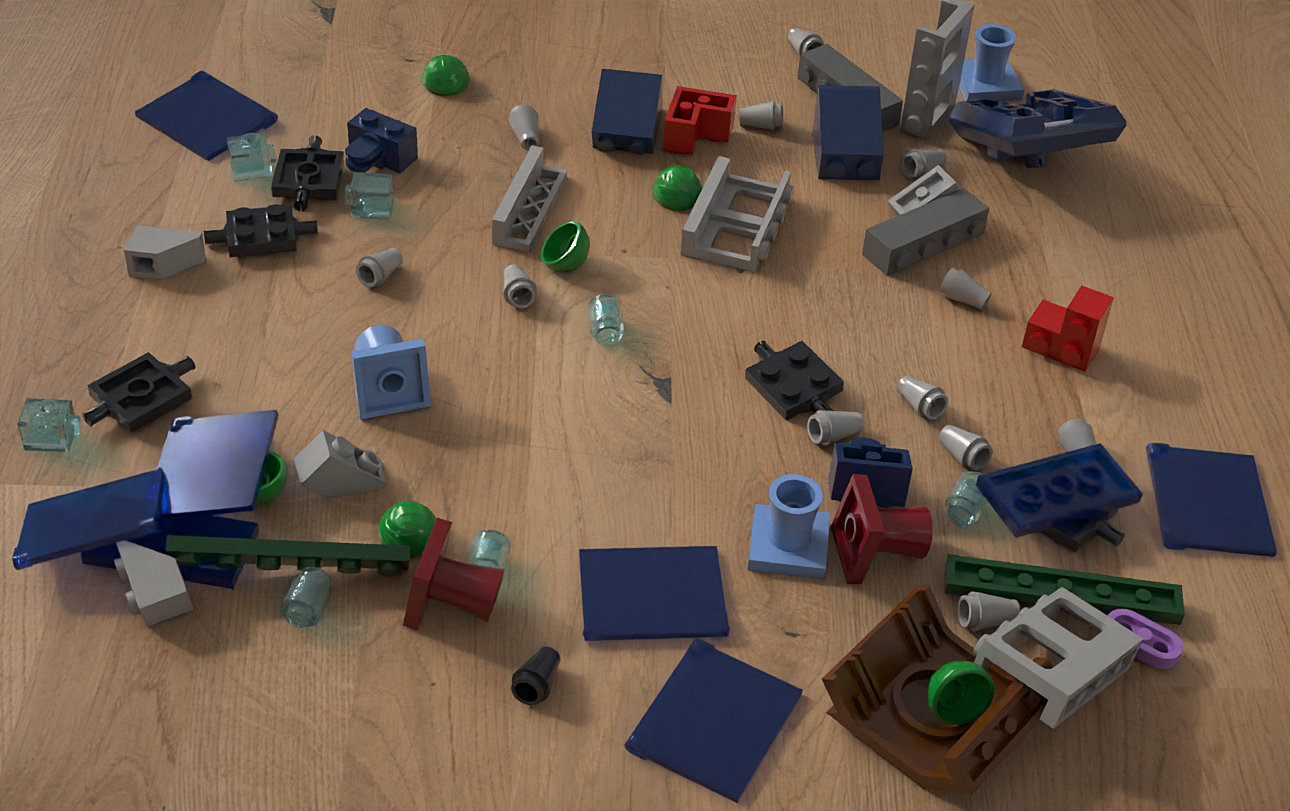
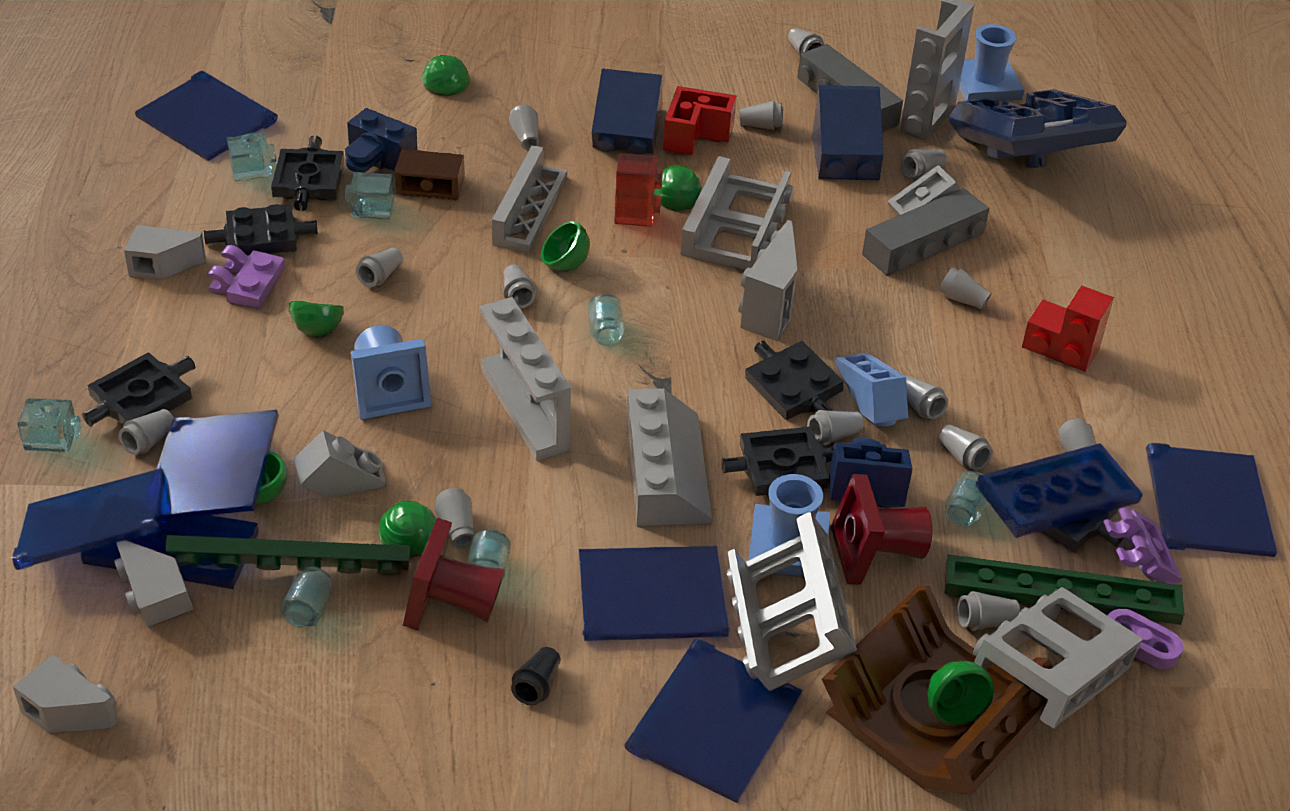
(63, 699): none -> light grey slope
(144, 432): none -> light grey cone
(254, 278): none -> medium lavender plate
(315, 318): none -> green piece
(429, 174): none -> reddish brown brick
(457, 508): none -> light grey cone
(527, 381): none -> light grey window
(636, 190): none -> clear red brick
(666, 460): none -> light grey slope
(770, 286): none -> light grey slope
(780, 453): none -> black plate
(818, 600): none -> light grey window
(875, 388): none -> medium blue slope
(1149, 546): none -> medium lavender plate

